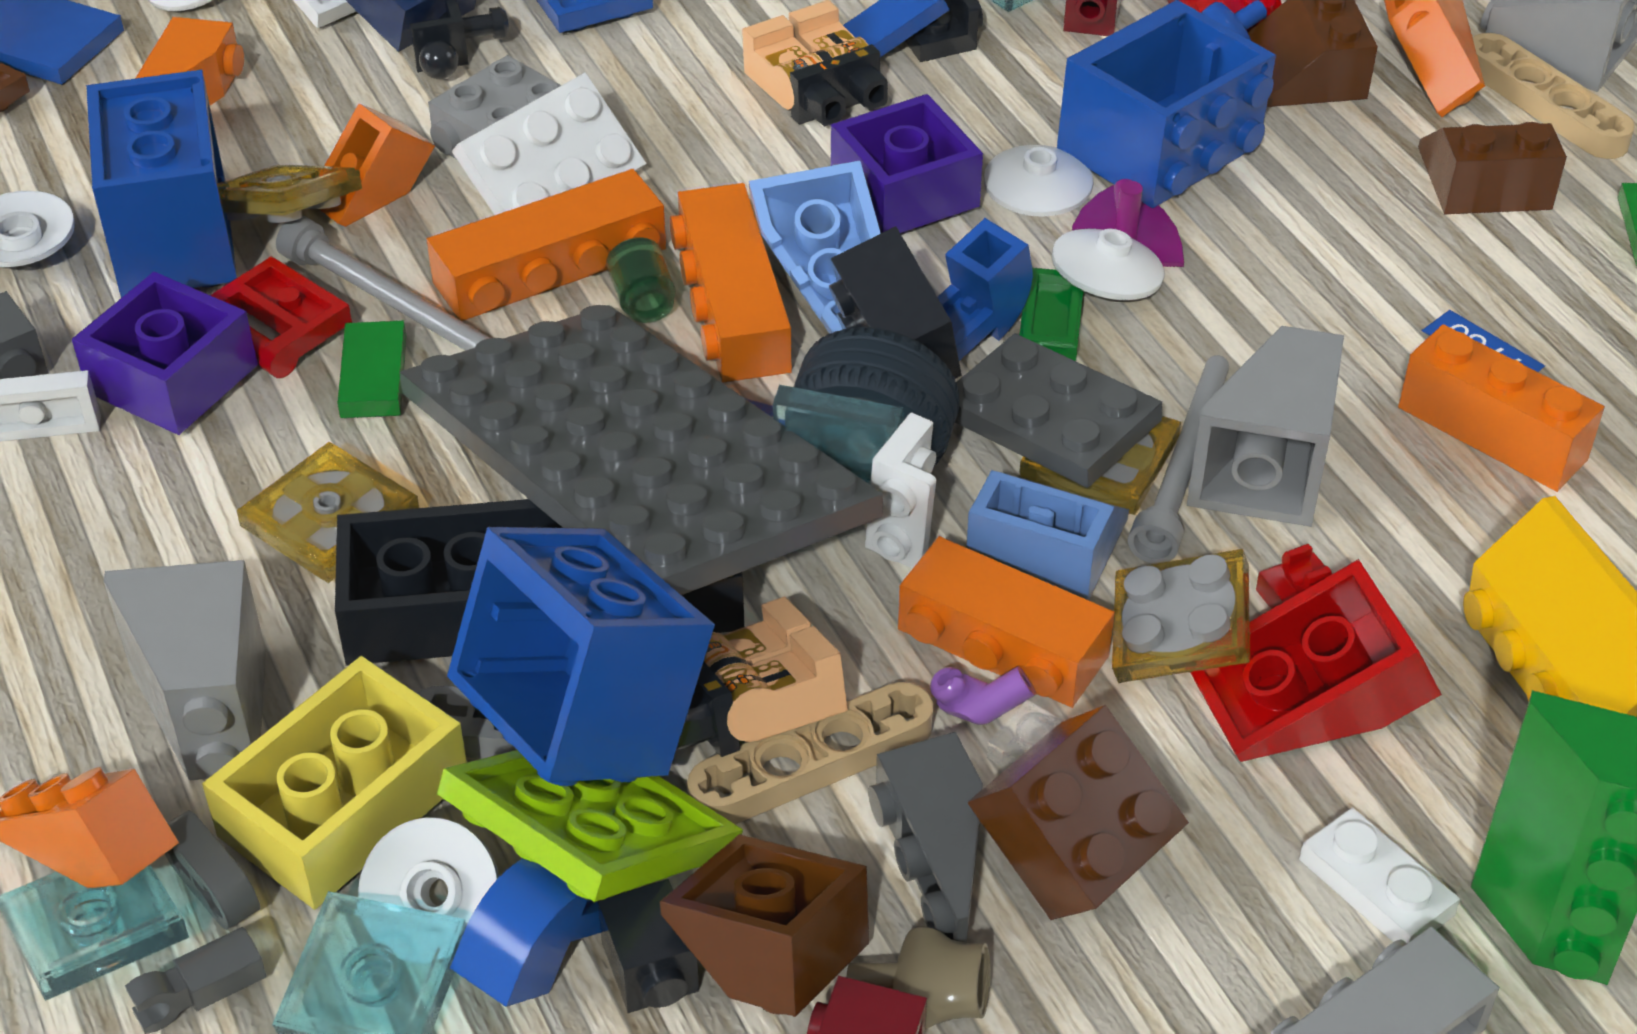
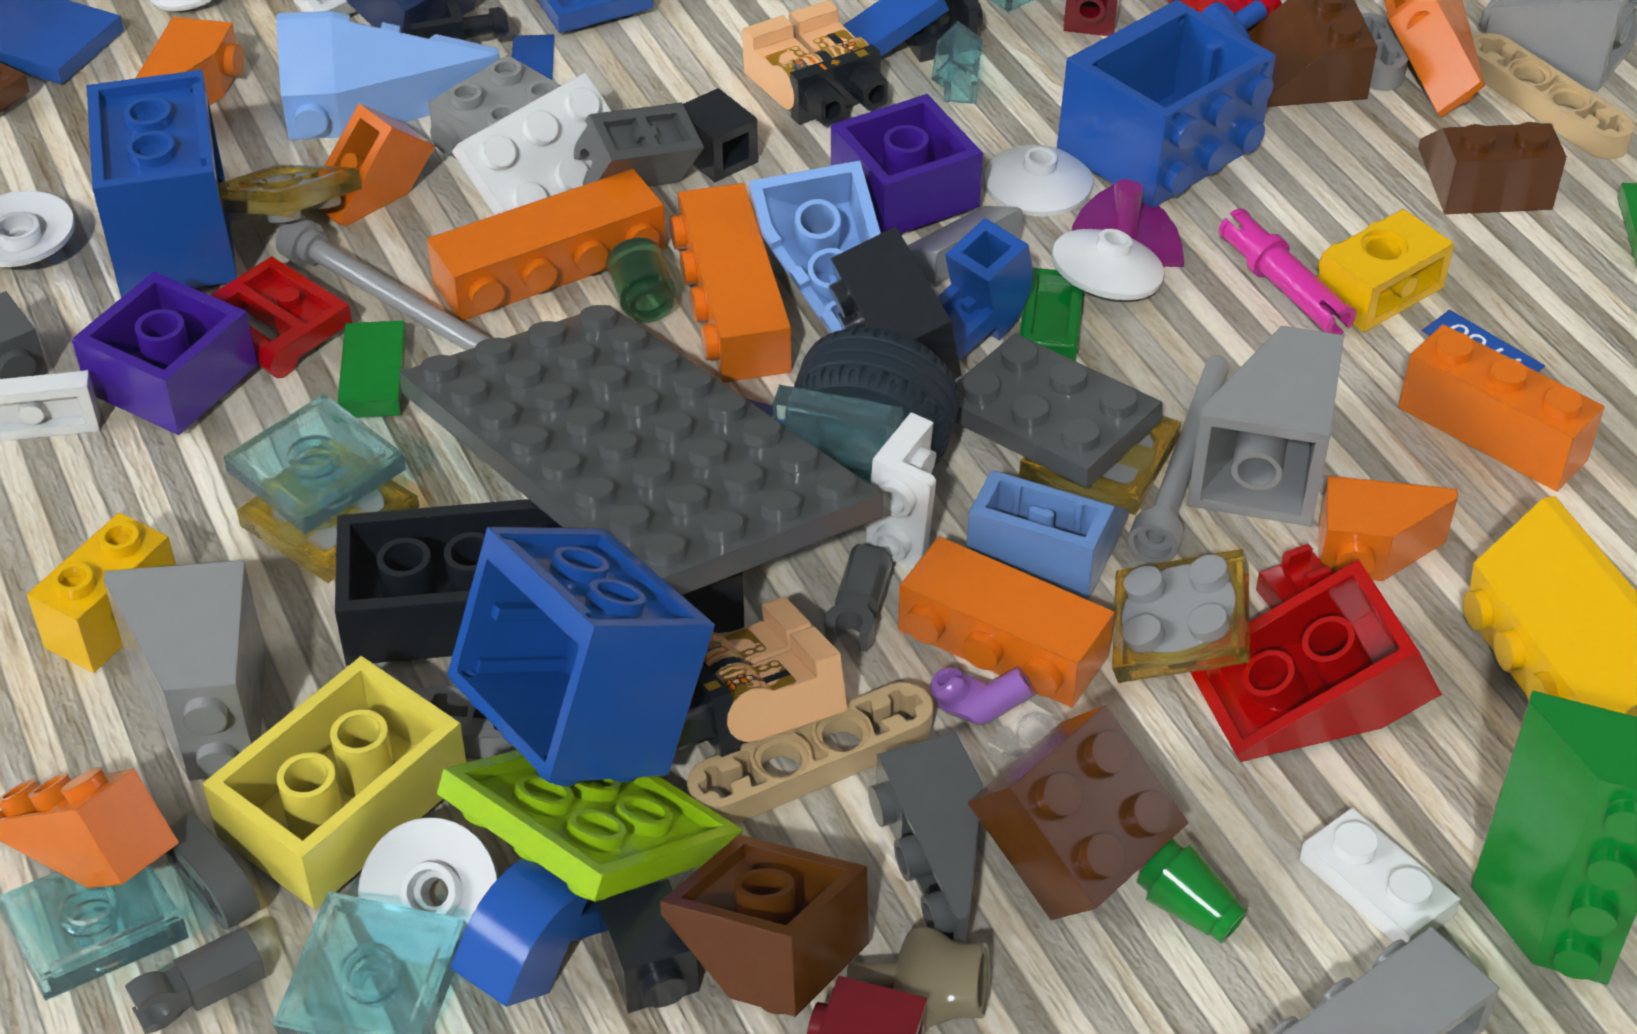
(73, 600): none -> yellow brick
(314, 463): none -> clear light blue plate
(338, 63): none -> light blue wedge
(535, 52): none -> blue sticker
(651, 140): none -> dark grey hinge
(726, 133): none -> black brick
(859, 594): none -> dark grey bar
(932, 248): none -> light grey slope
(958, 64): none -> clear light blue piece
(1191, 891): none -> green cone
(1270, 258): none -> dark pink pin
(1381, 523): none -> orange slope
(1387, 267): none -> yellow brick
(1390, 57): none -> light grey beam

